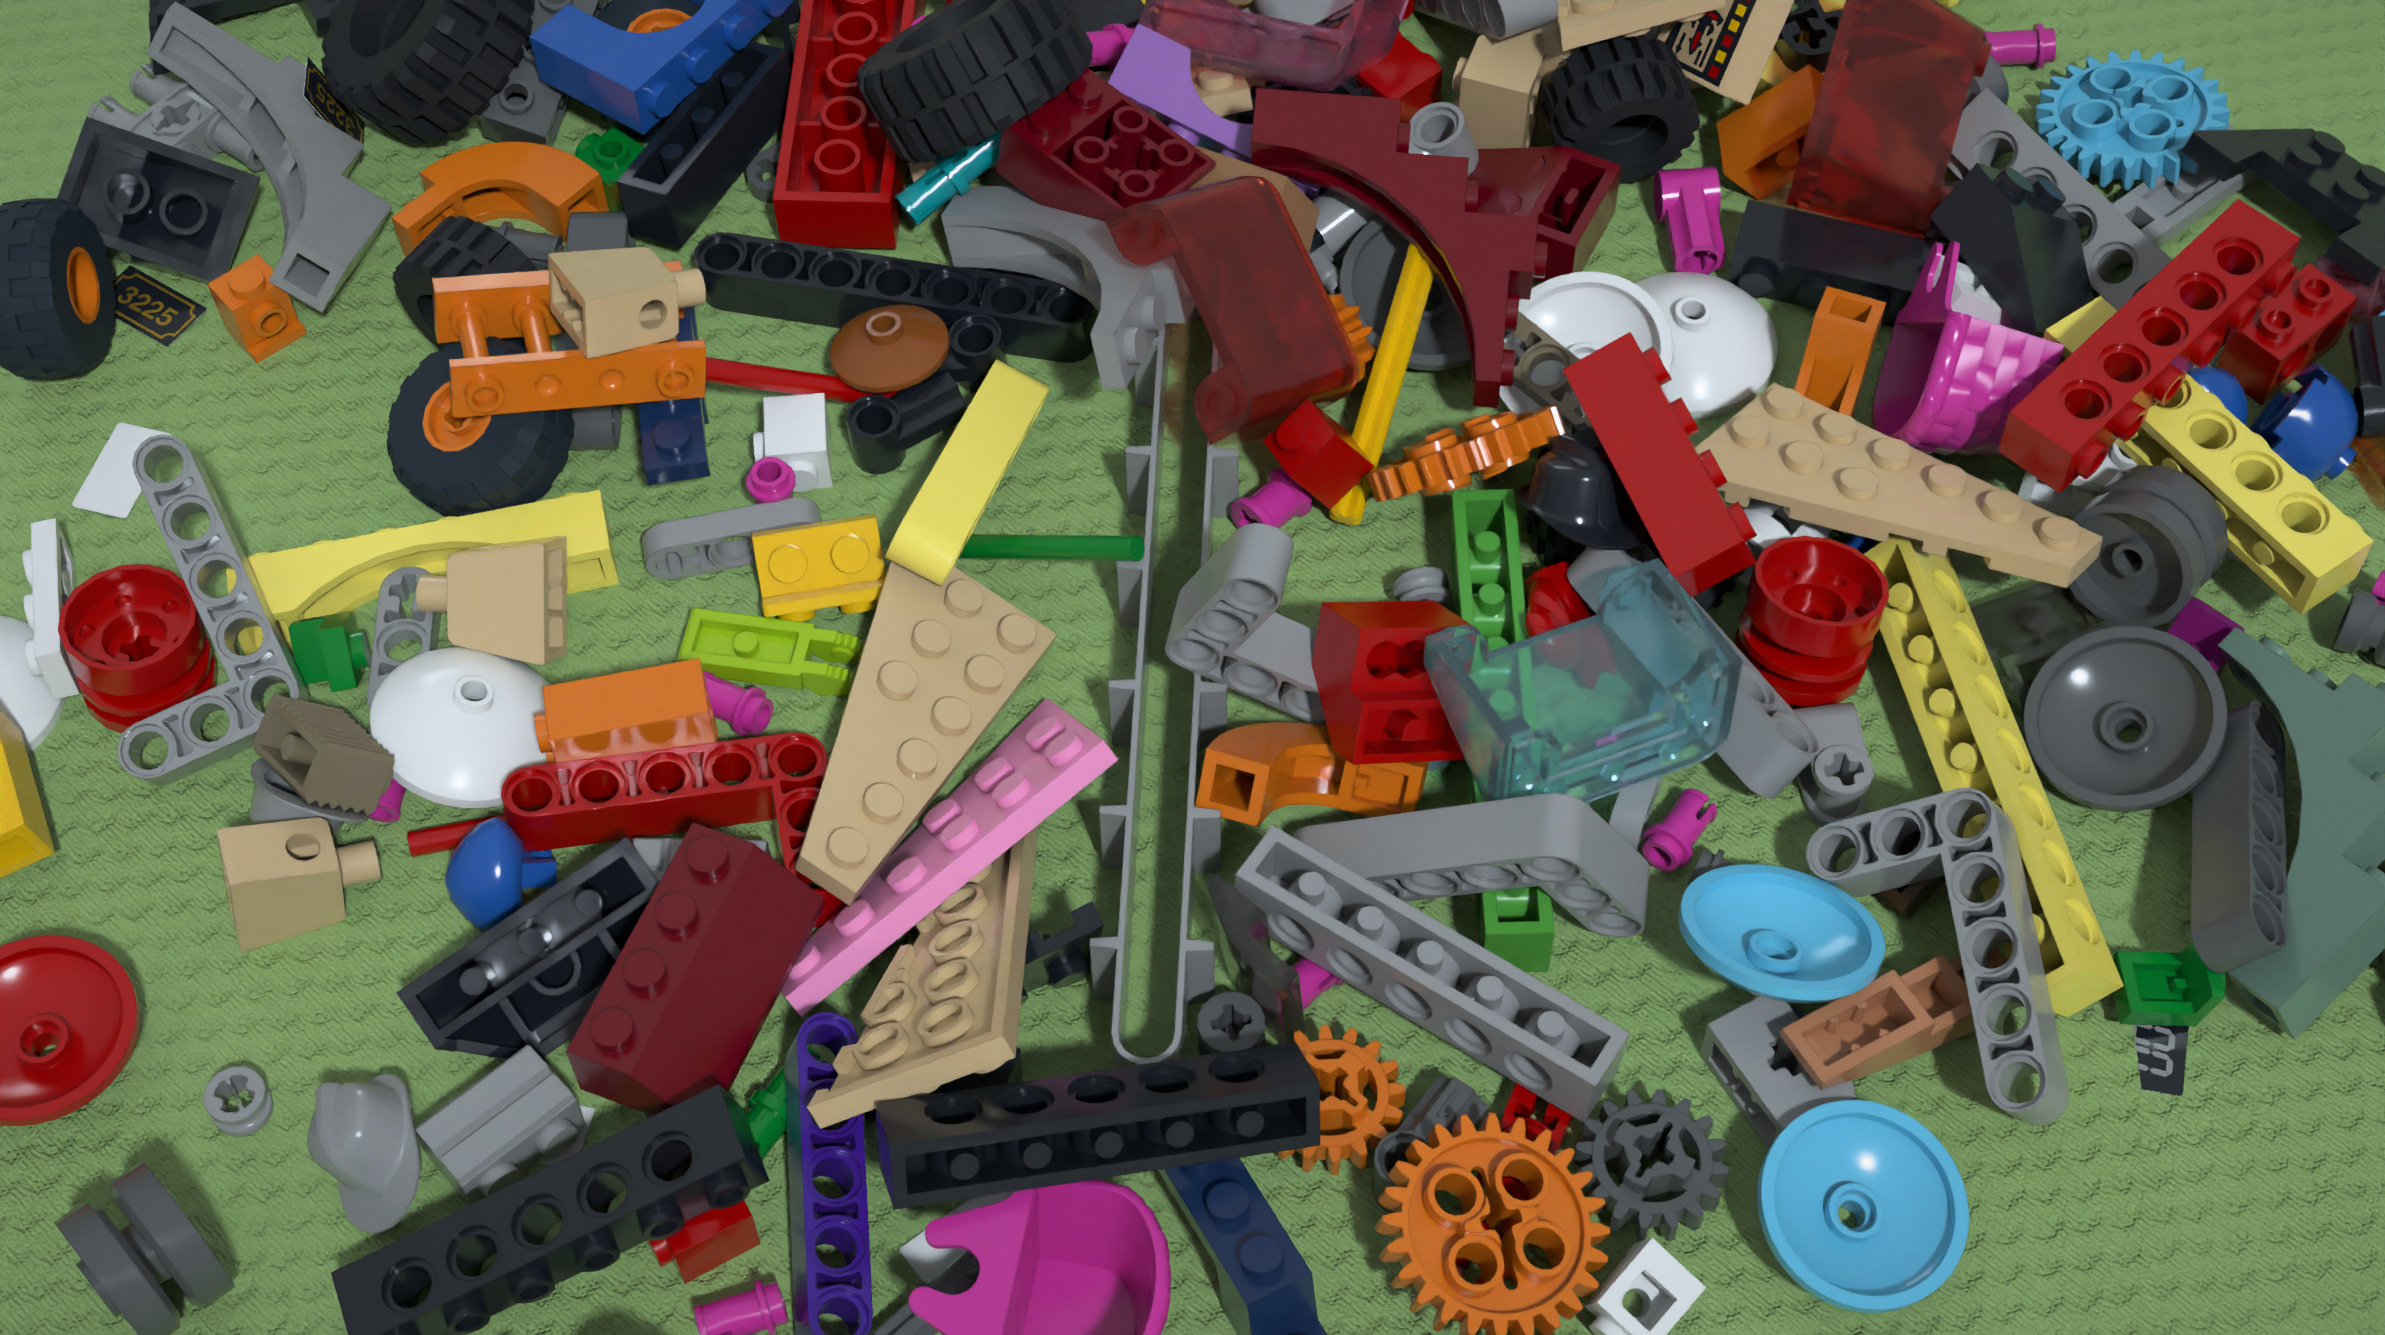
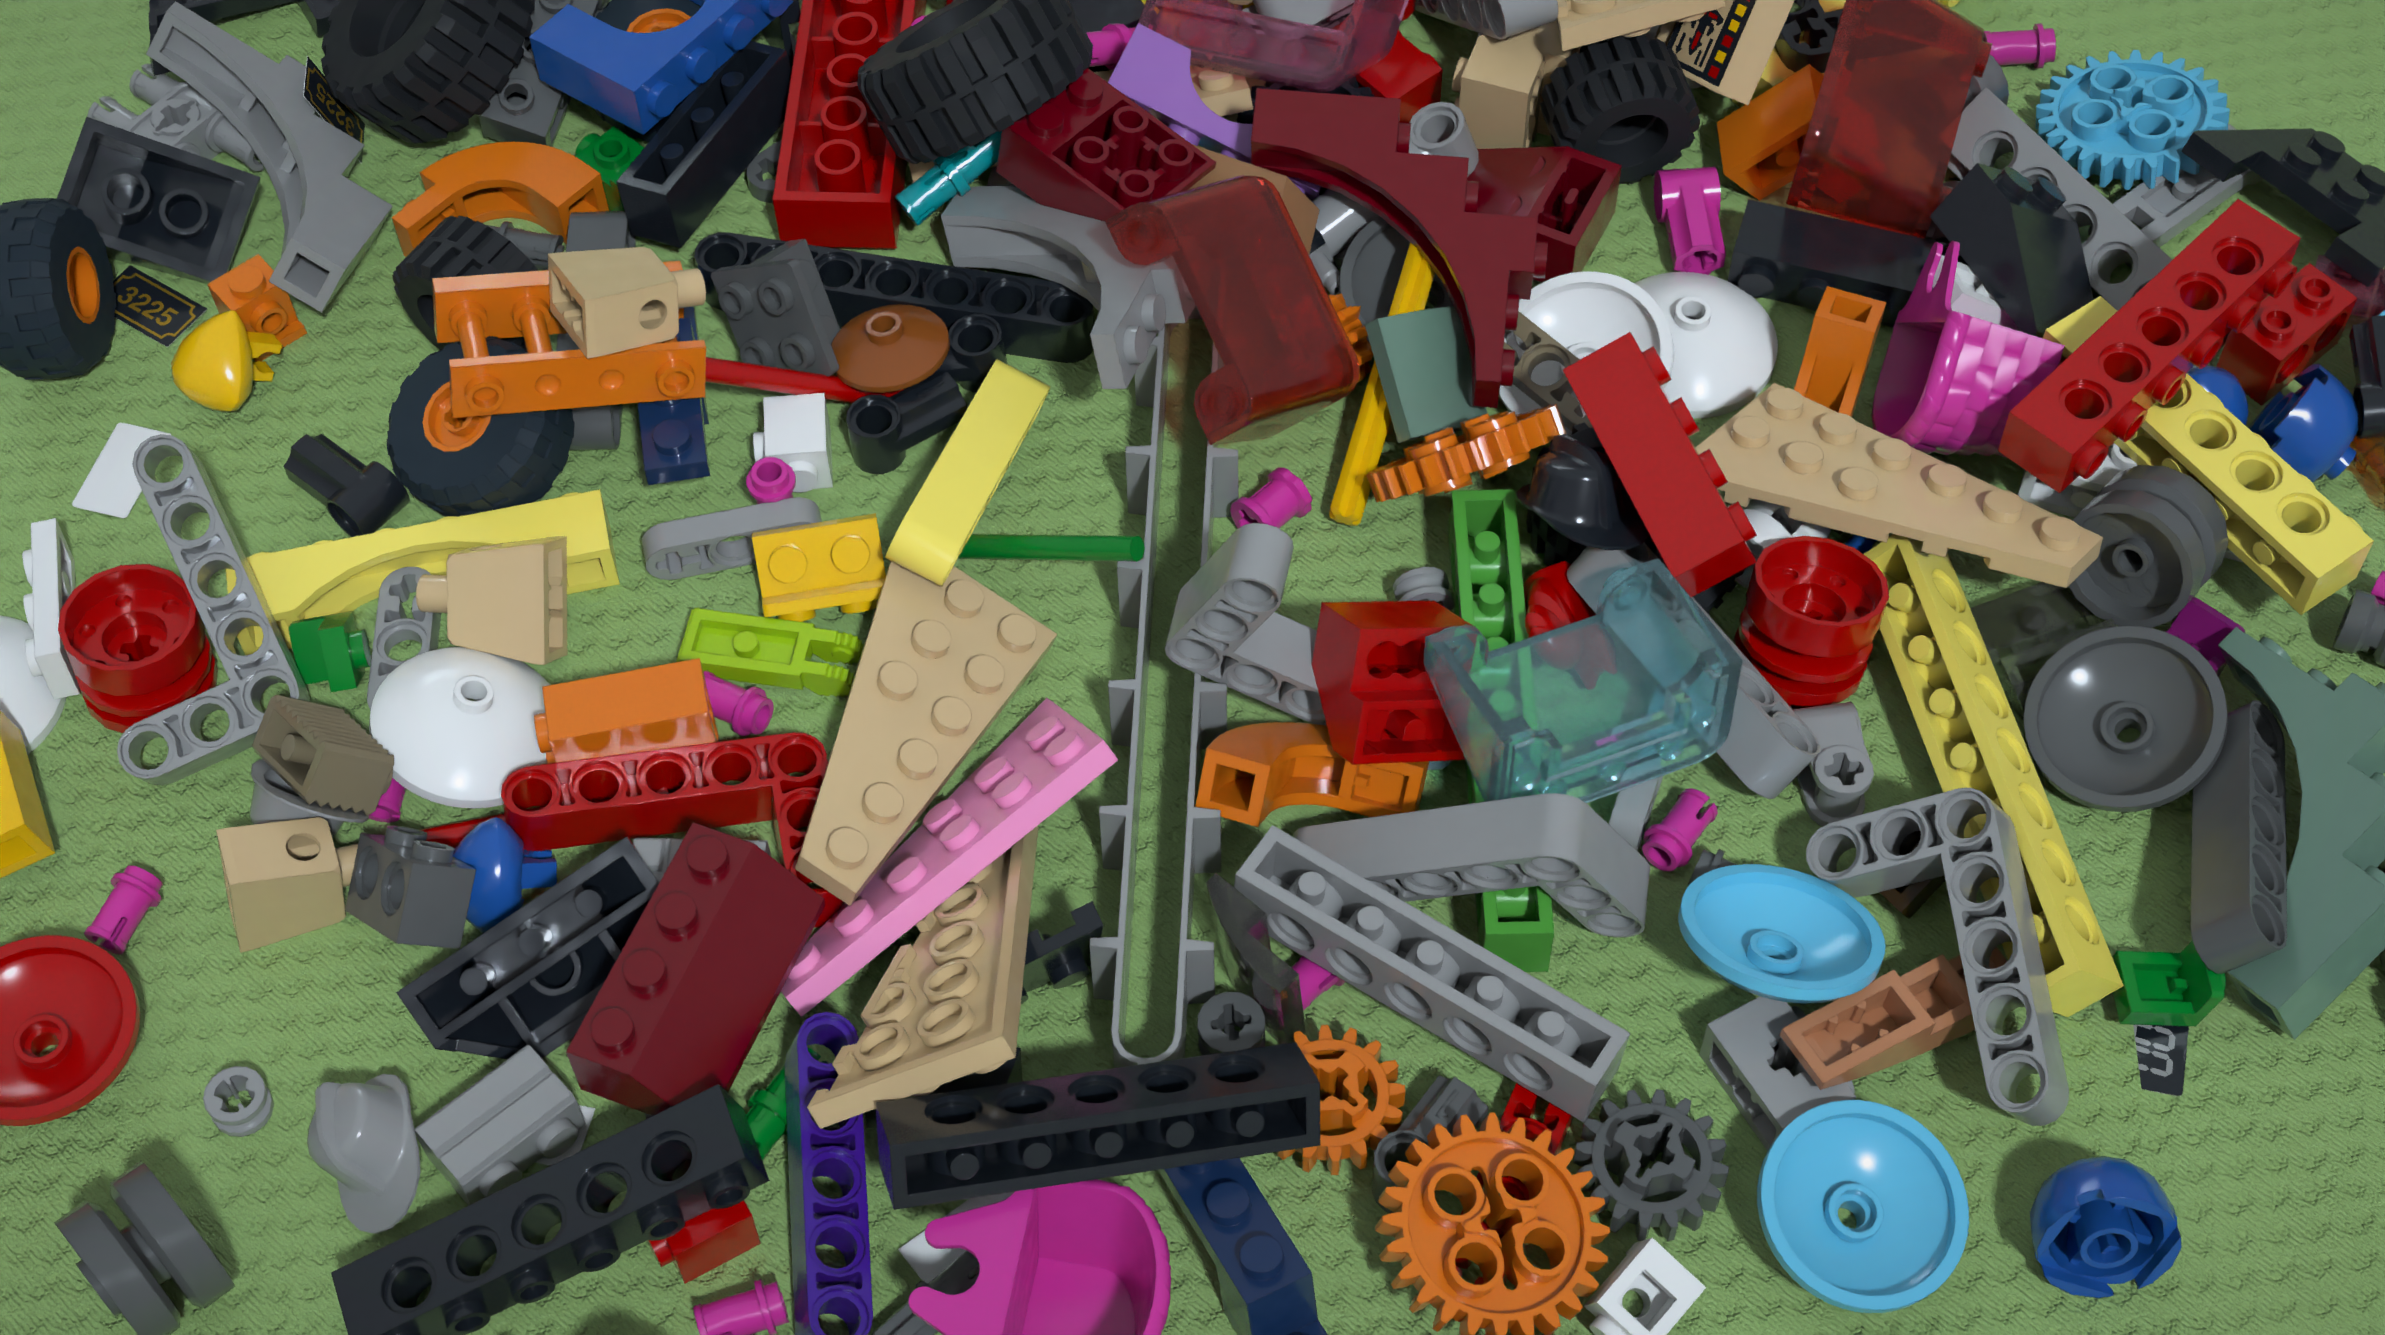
(124, 908): none -> dark pink pin
(217, 363): none -> yellow piece
(354, 494): none -> black piece
(410, 888): none -> dark grey brick
(780, 310): none -> dark grey bracket
(1318, 453): red brick -> none
(1424, 371): none -> sand green slope
(2102, 1227): none -> blue cylinder

